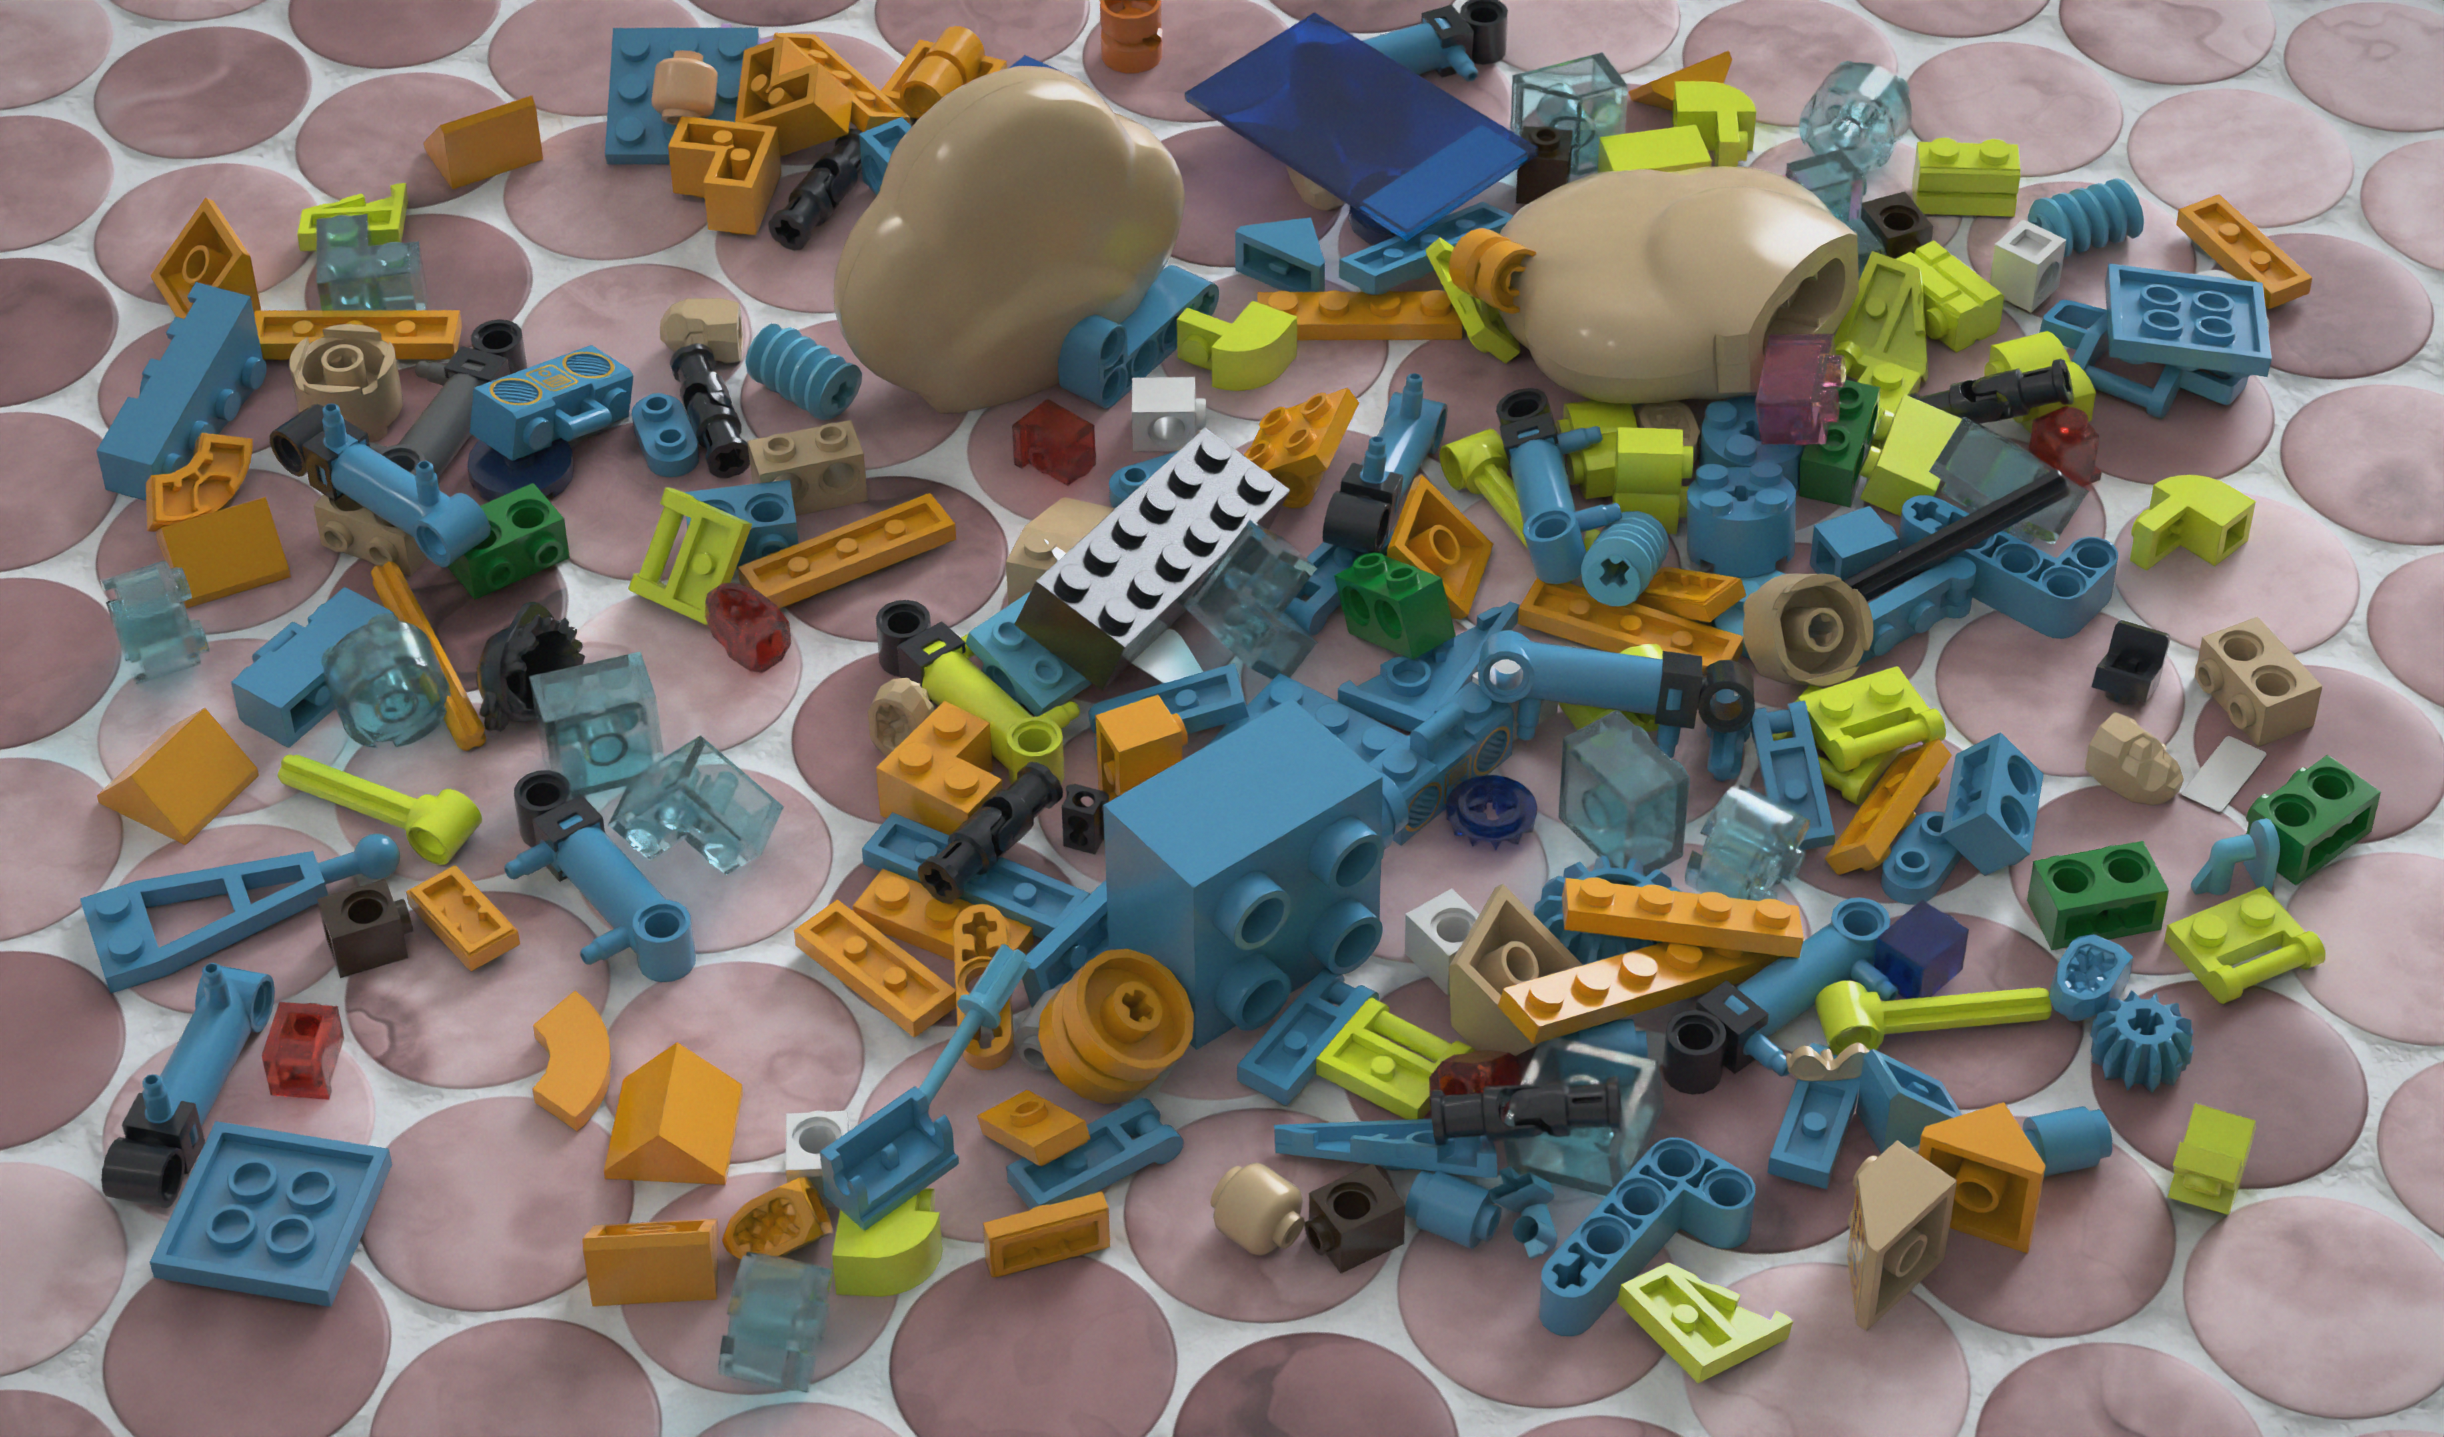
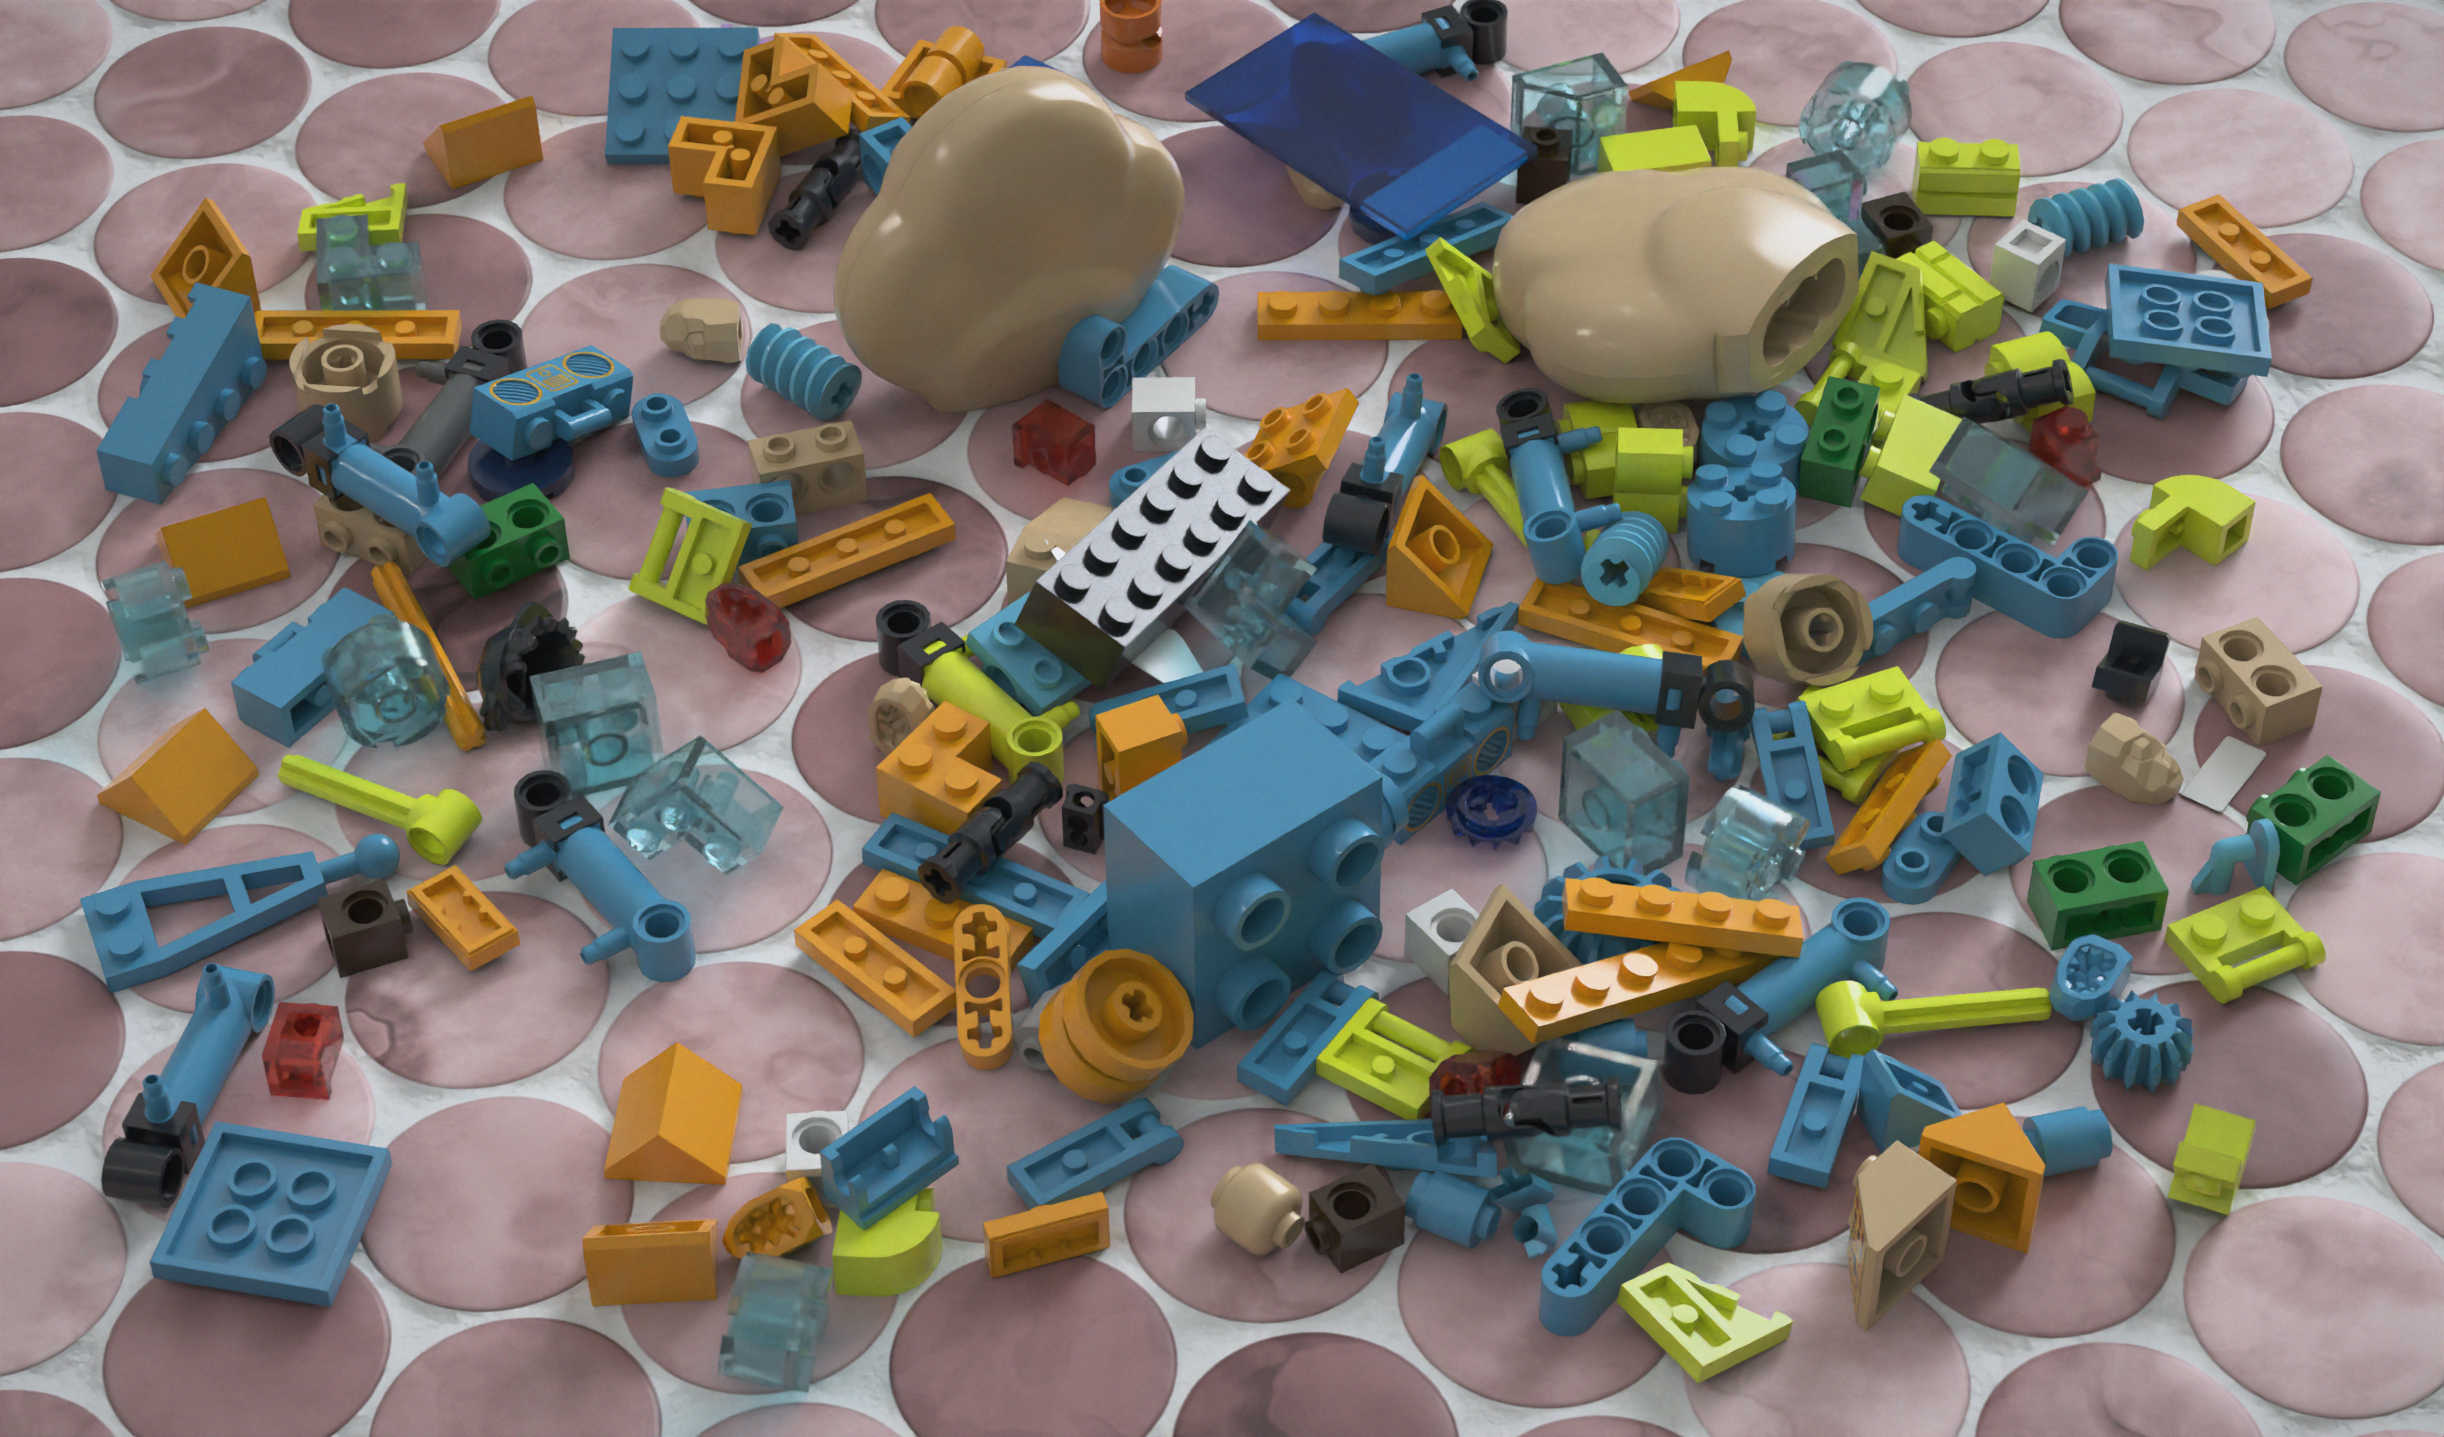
(202, 485): light orange tile -> none
(577, 1061): light orange tile -> none
(684, 87): light nougat head -> none
(710, 410): black piece -> none
(981, 1009): medium azure piece -> none
(1034, 1127): light orange plate -> none
(1241, 353): neon yellow brick -> none
(1281, 255): dark azure slope -> none
(1394, 605): green brick -> none
(1483, 267): light orange wheel -> none
(1799, 389): clear pink brick -> none
(1812, 1066): tan piece -> none
(1851, 543): dark azure brick -> none
(1921, 951): clear blue brick -> none
(1960, 535): black axle -> none

